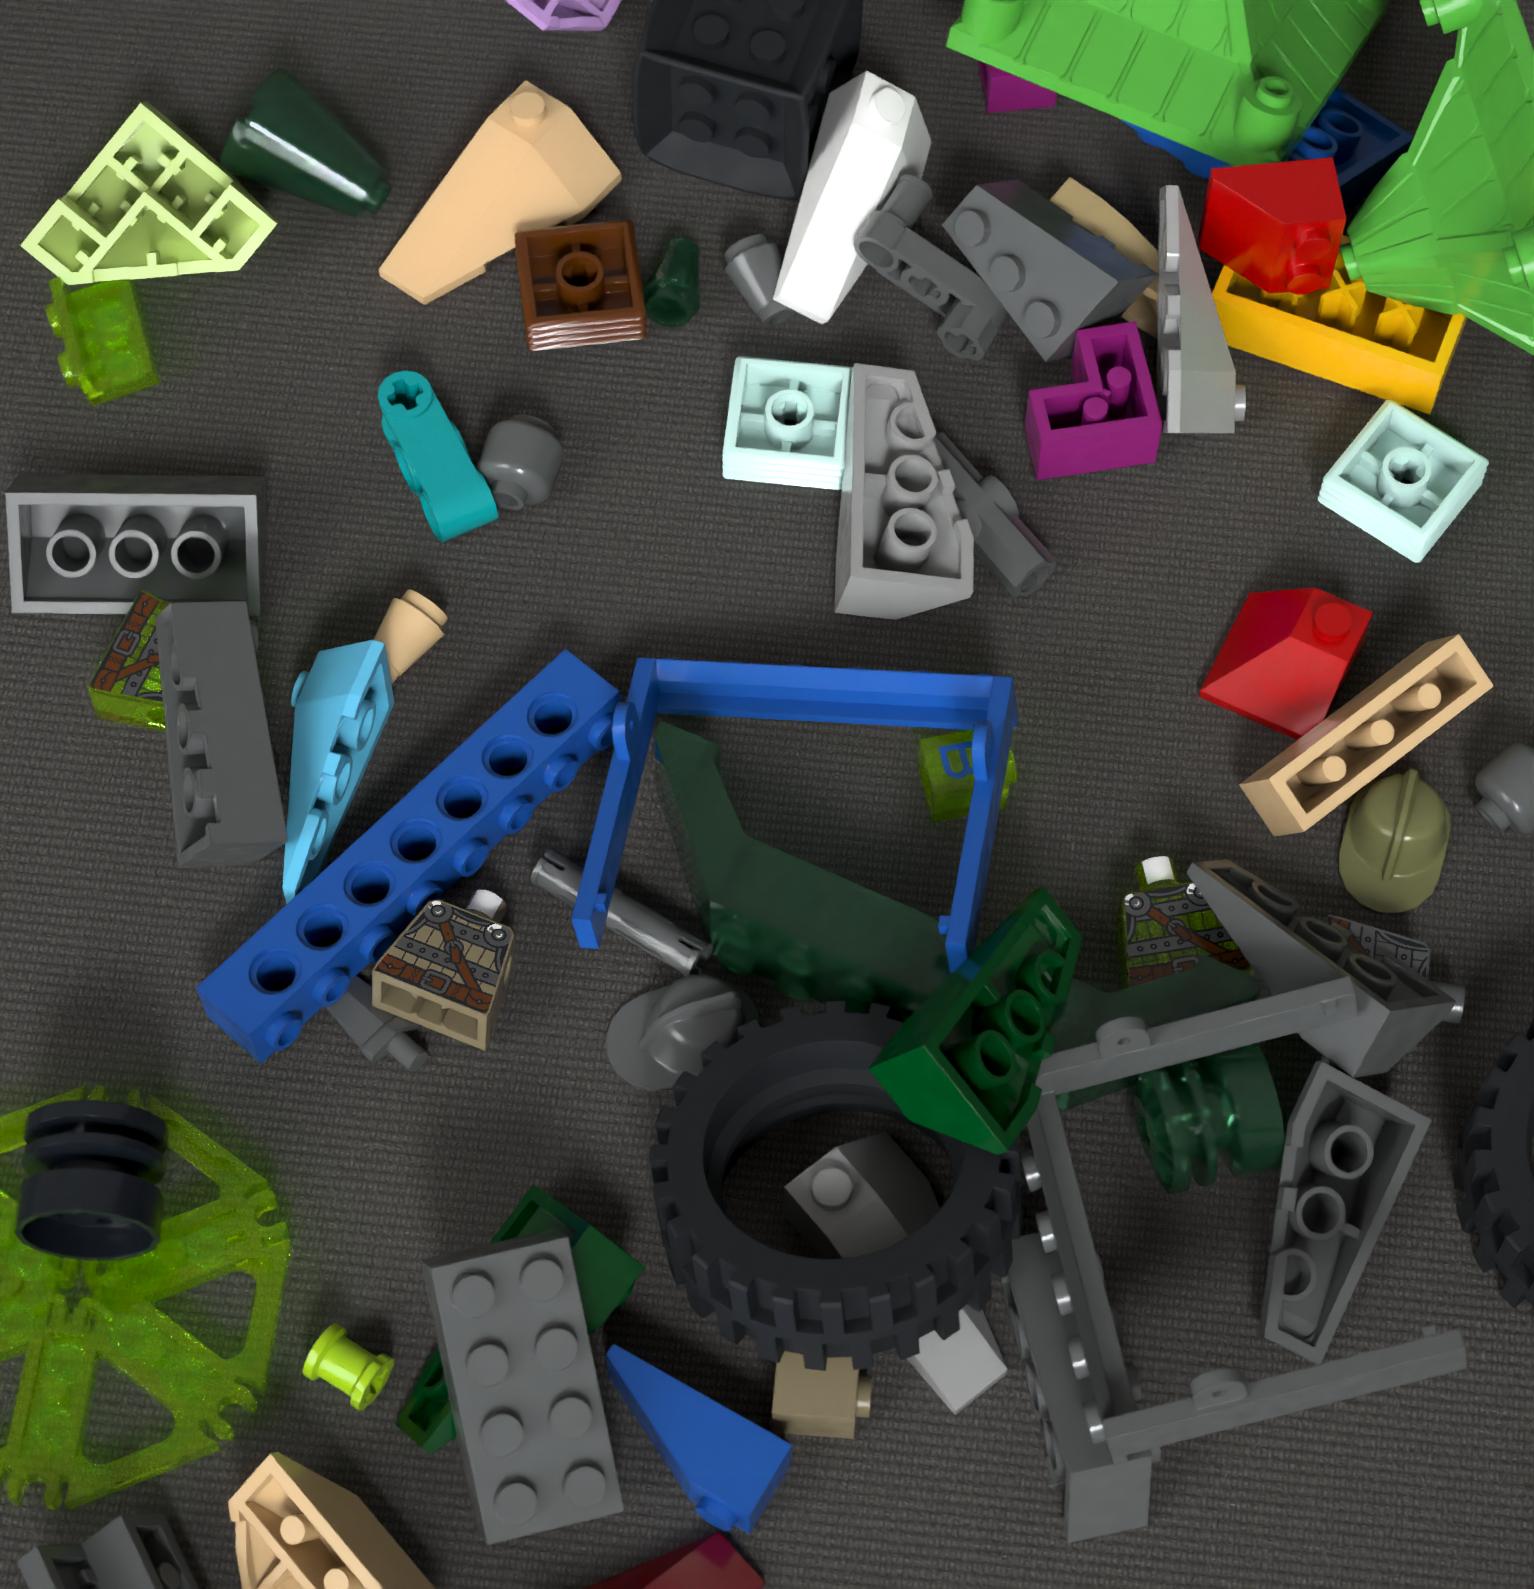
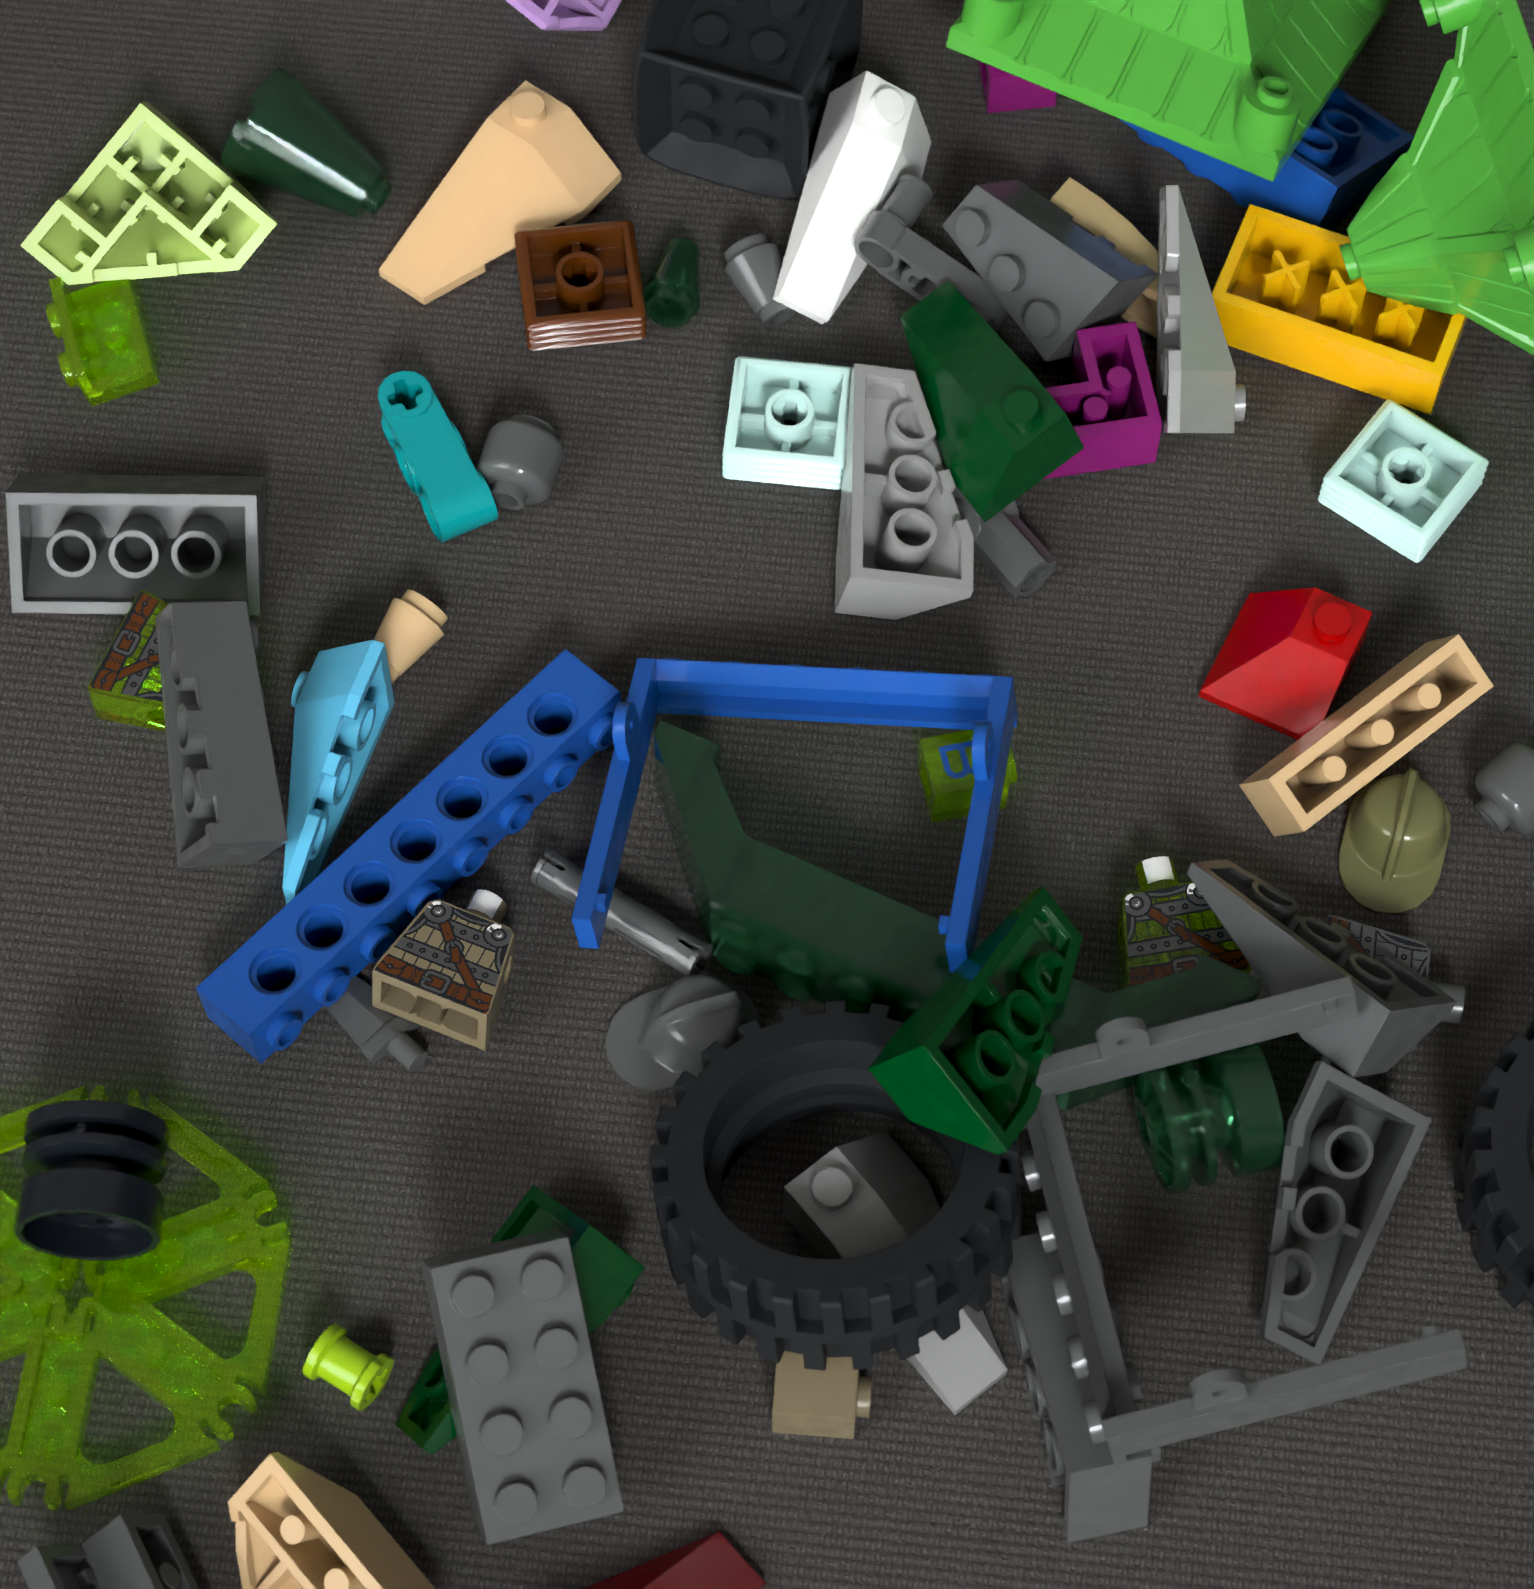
(712, 1452): blue slope -> none
(987, 408): none -> dark green wedge
(1275, 223): red slope -> none

